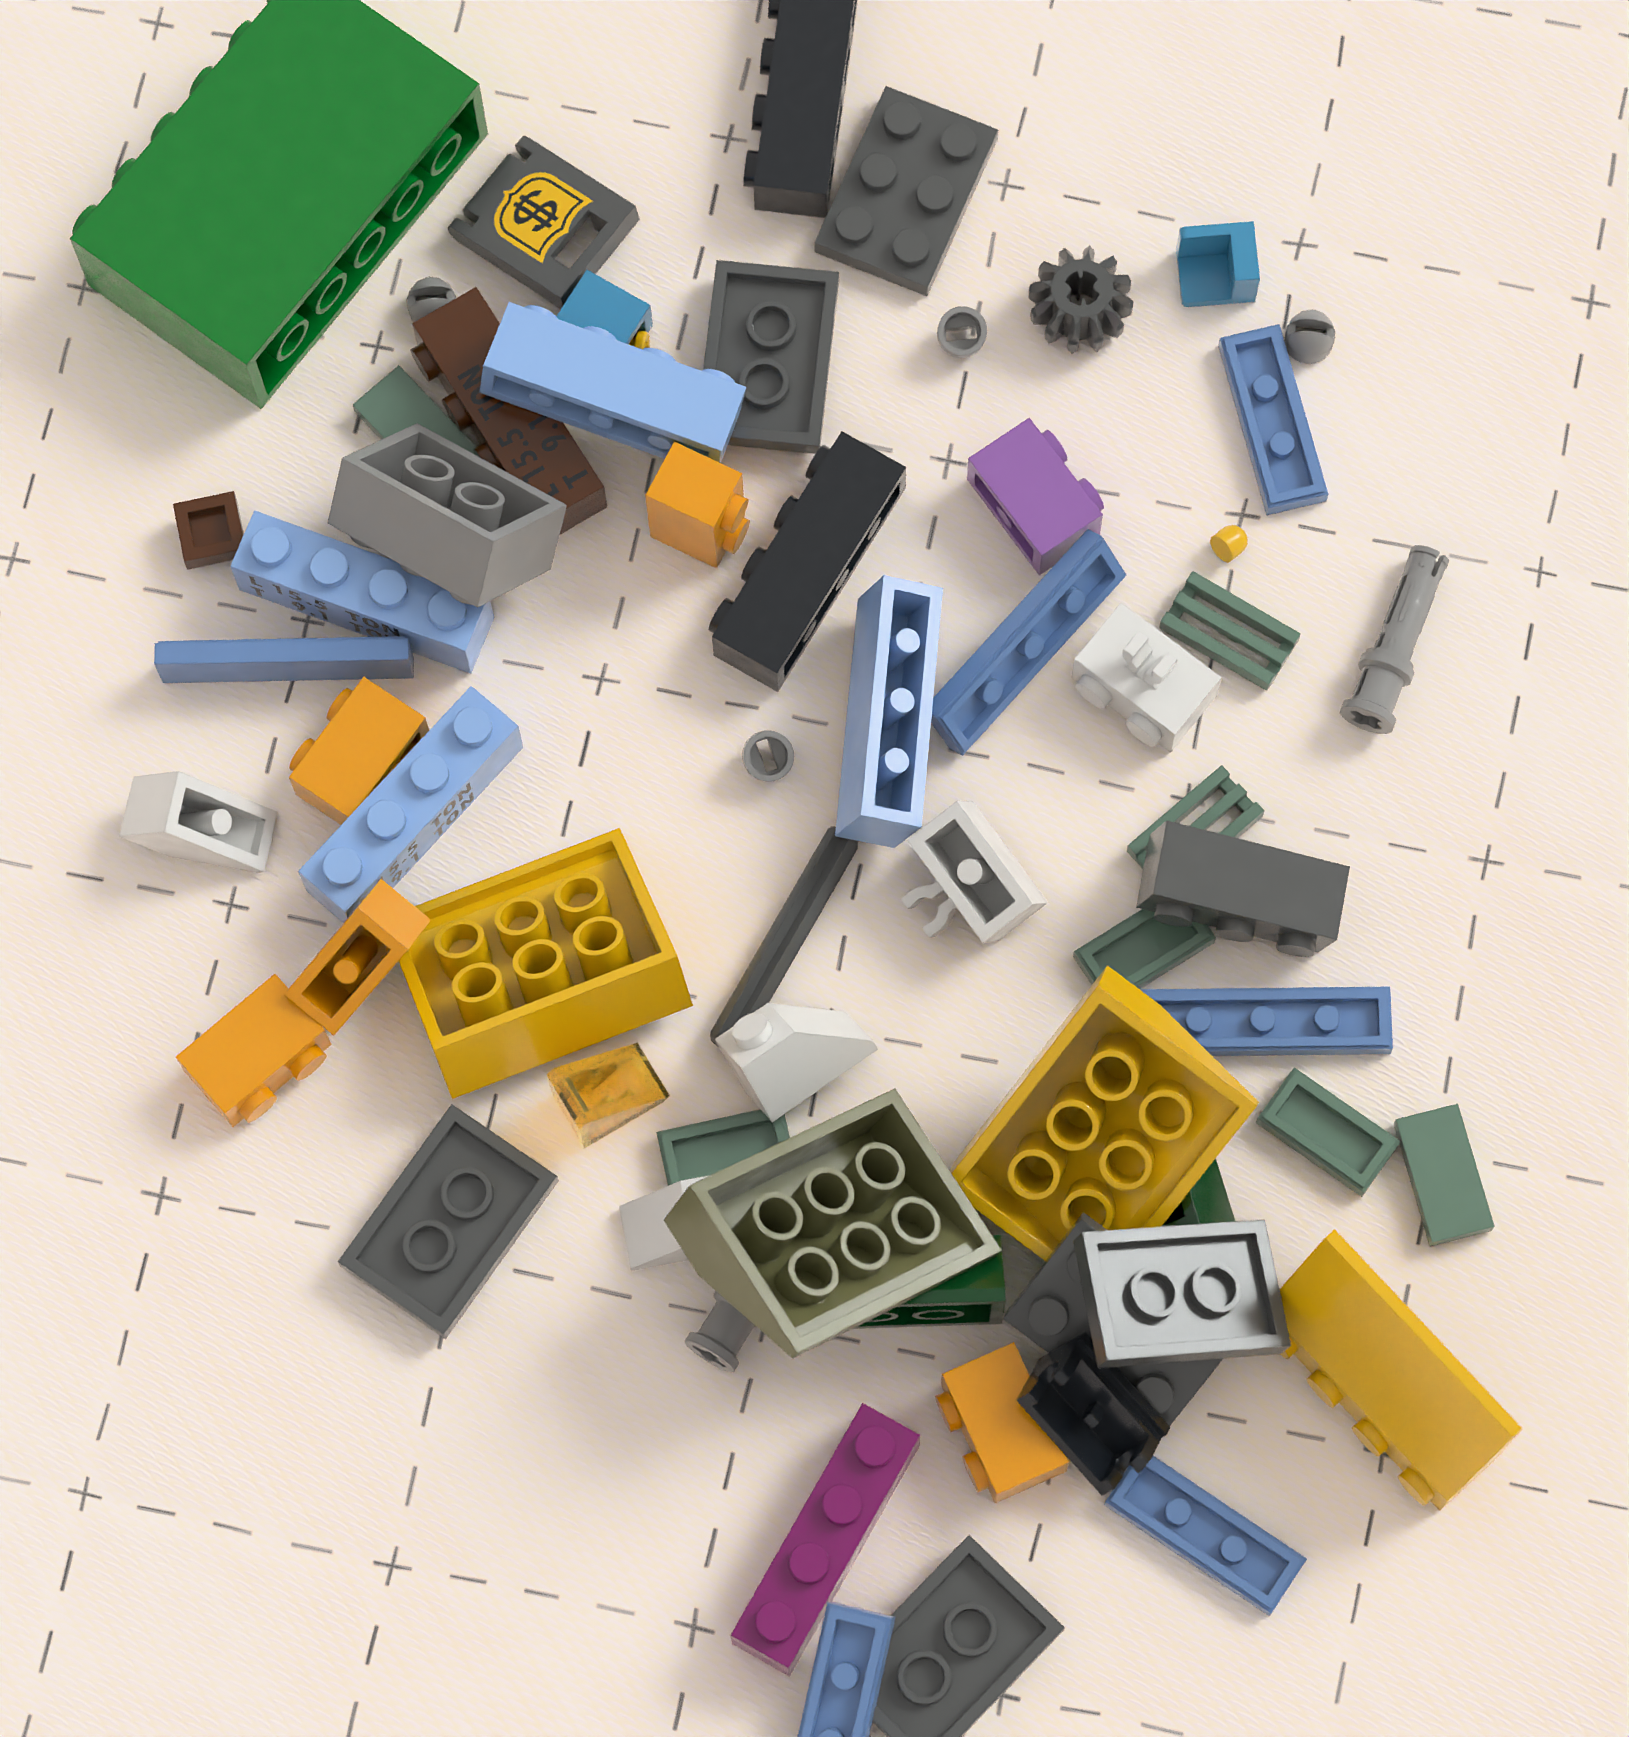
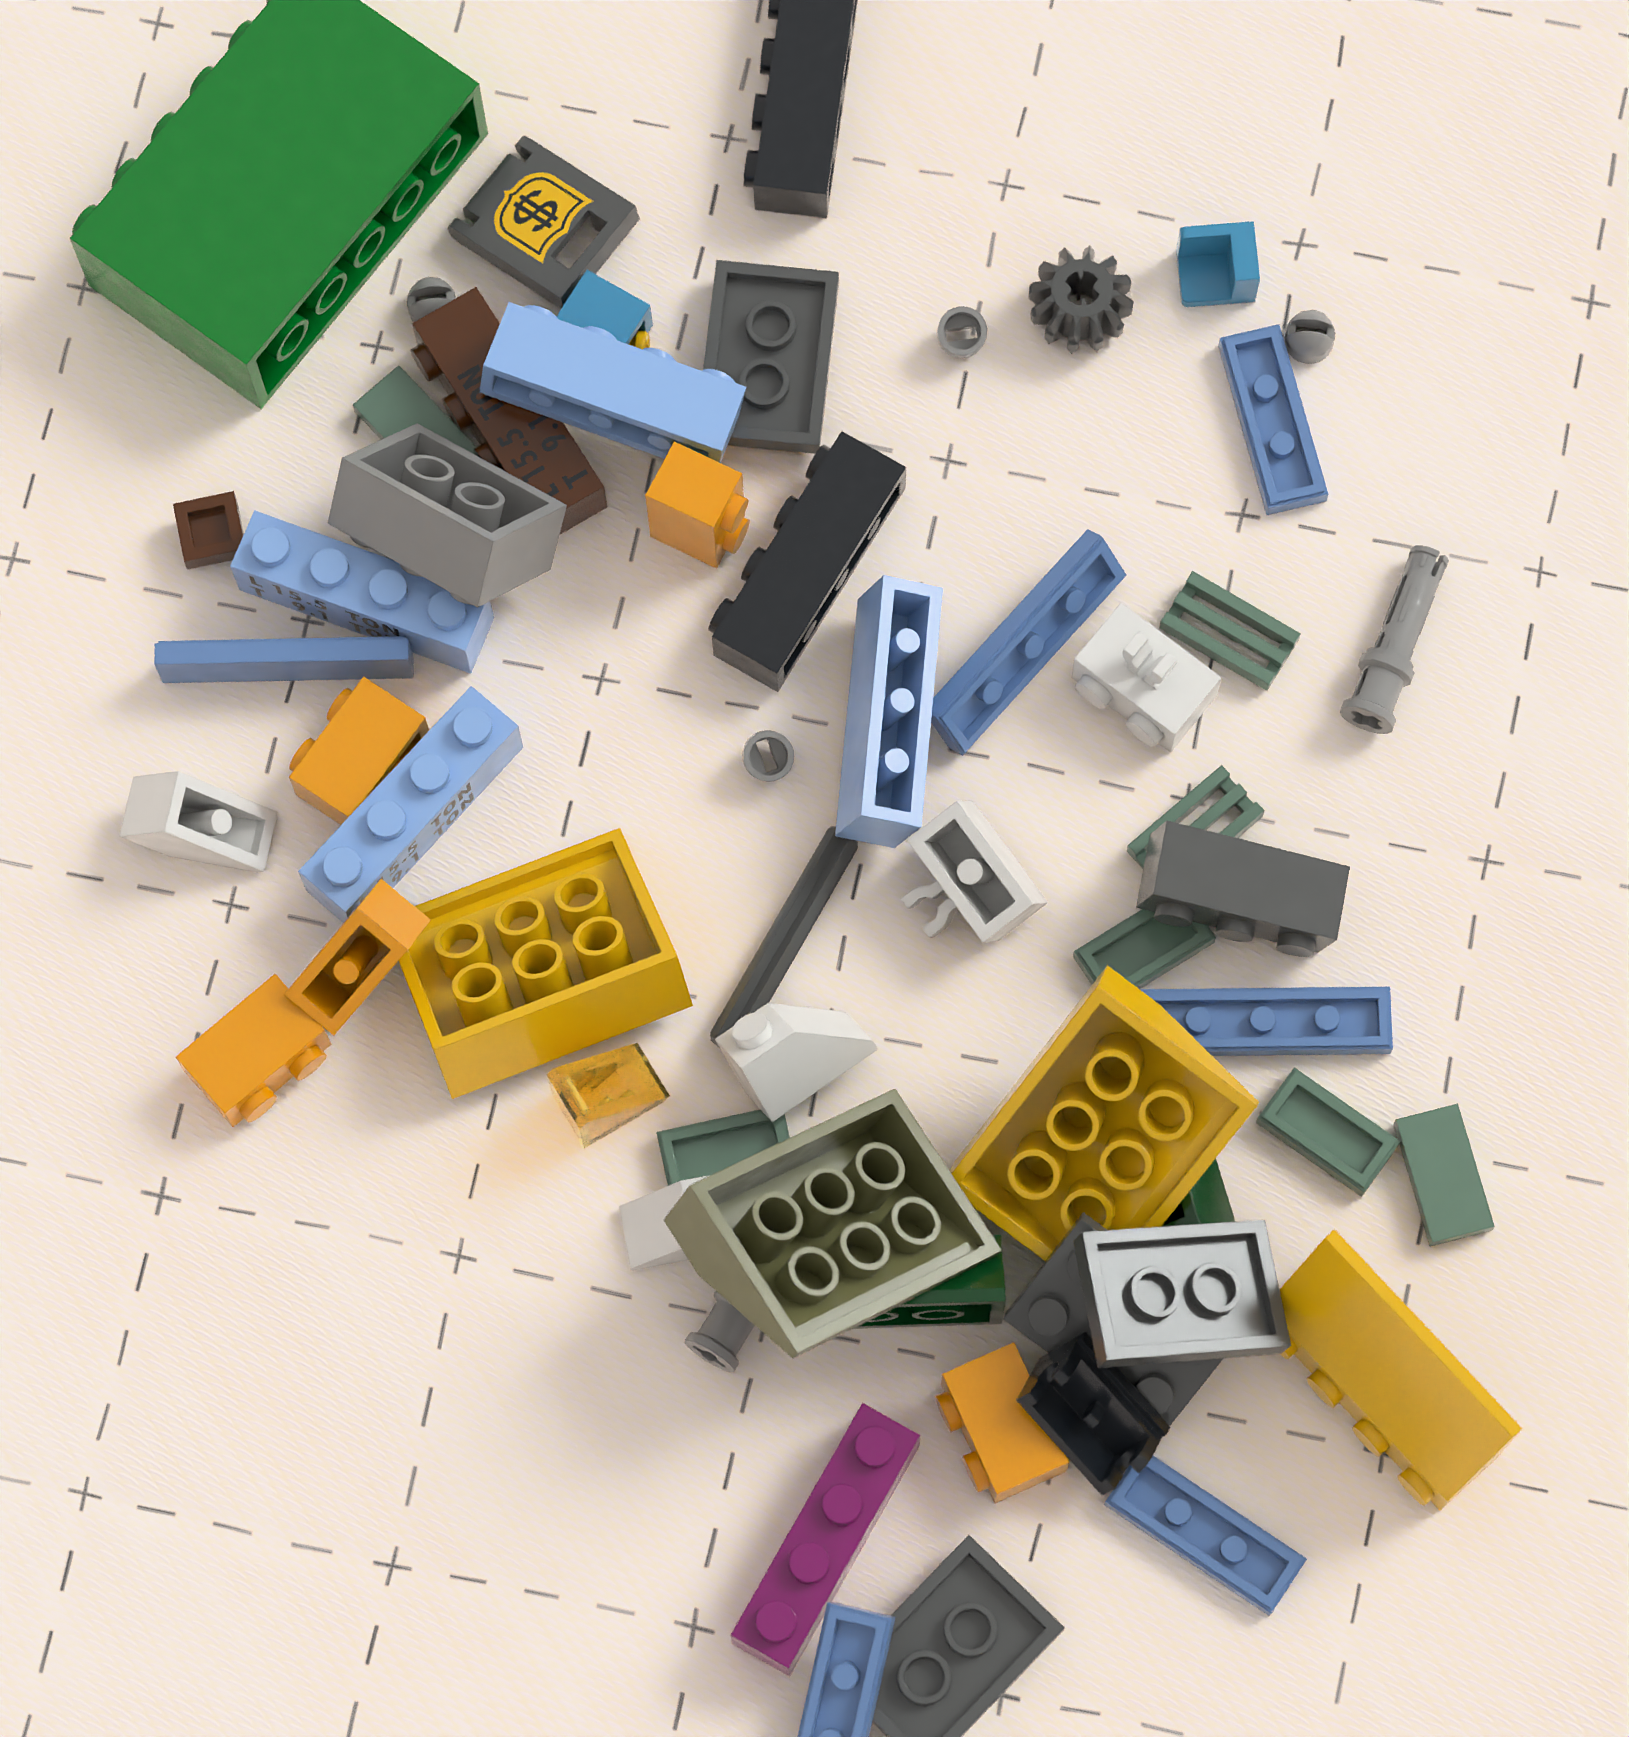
(448, 1221): dark grey plate -> none
(906, 191): dark grey plate -> none
(1035, 493): medium lavender brick -> none
(1229, 542): yellow piece -> none

